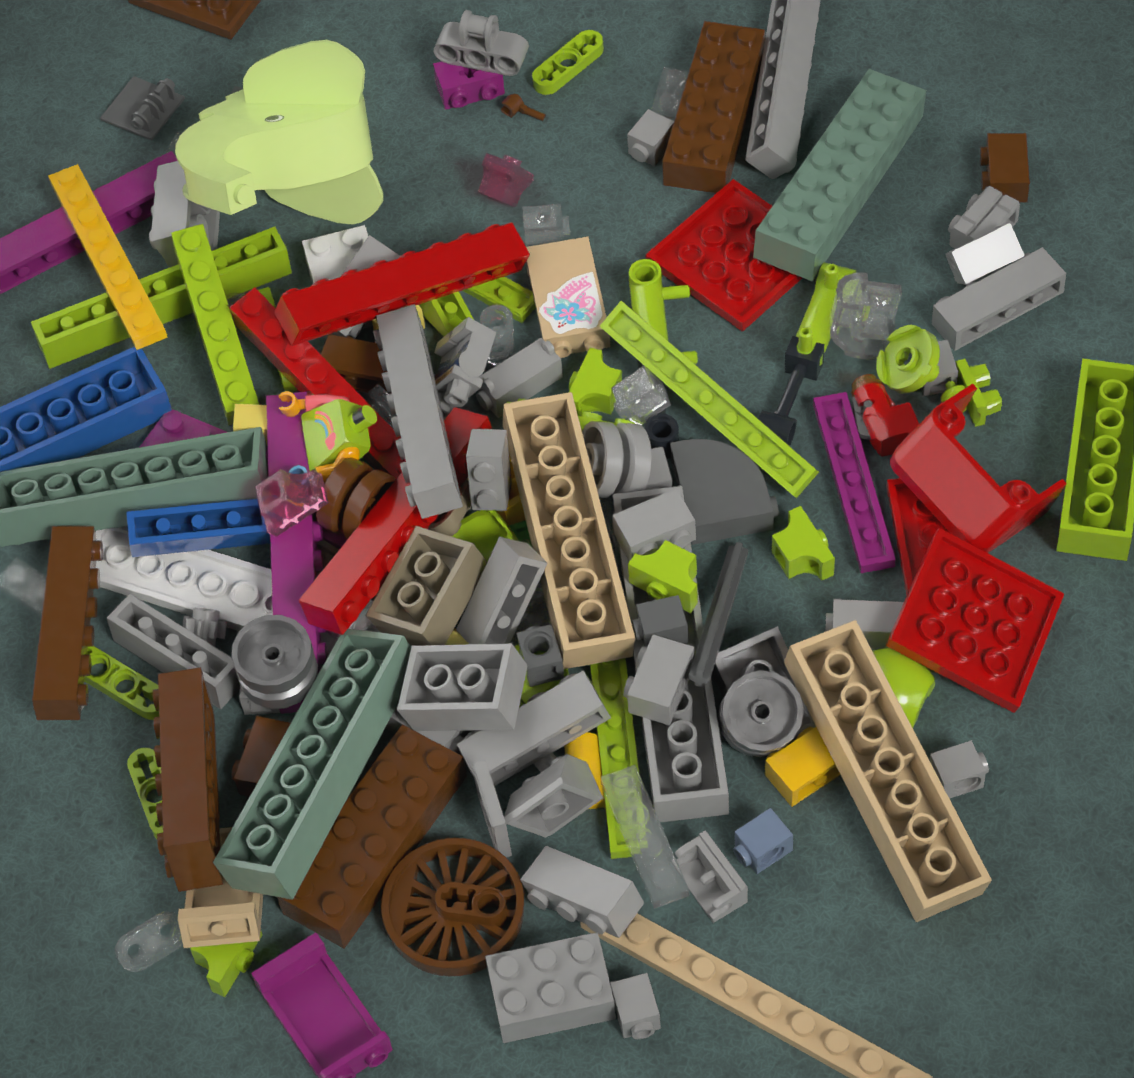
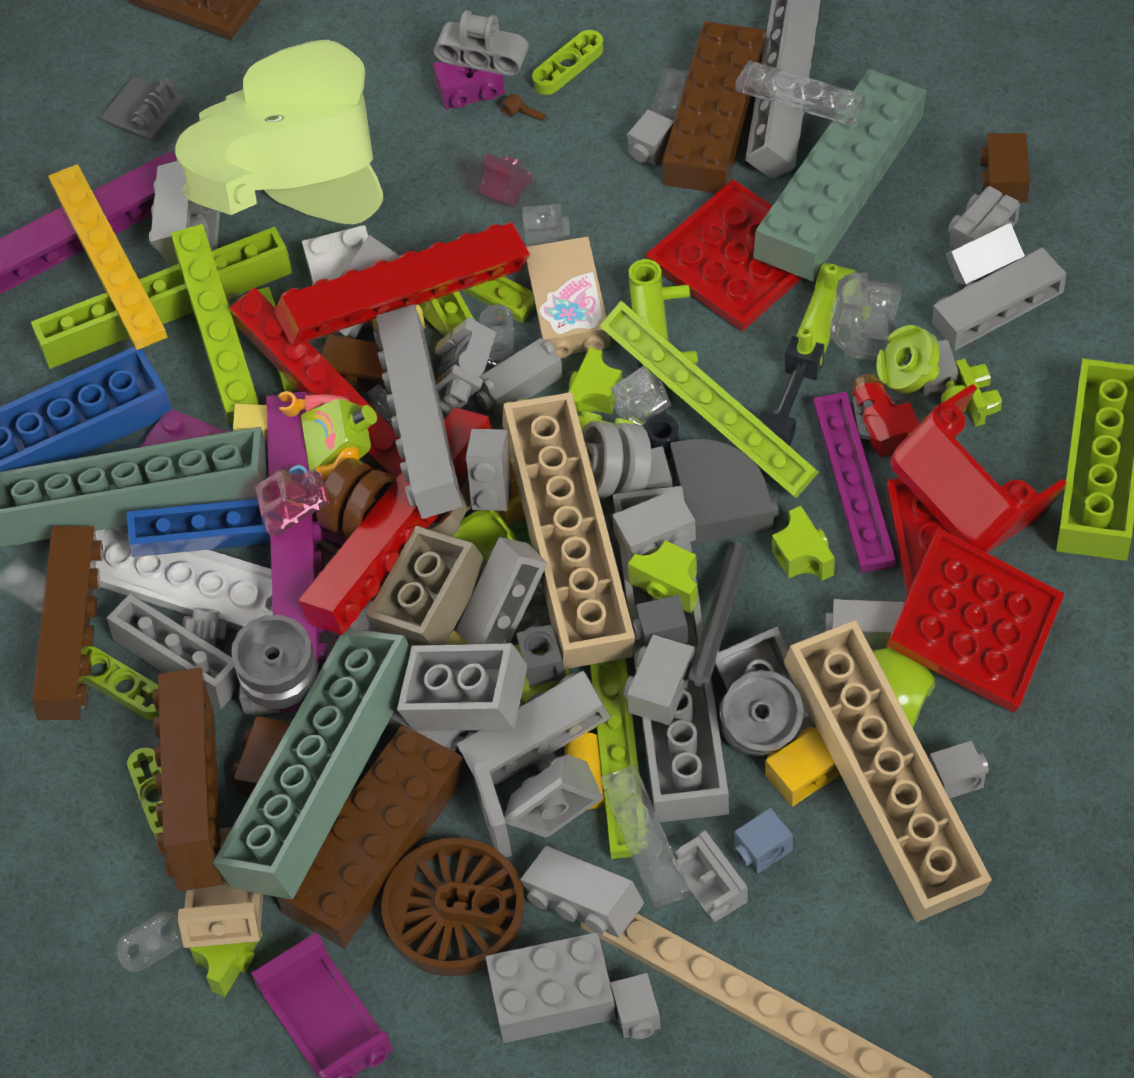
(800, 93): none -> clear plate

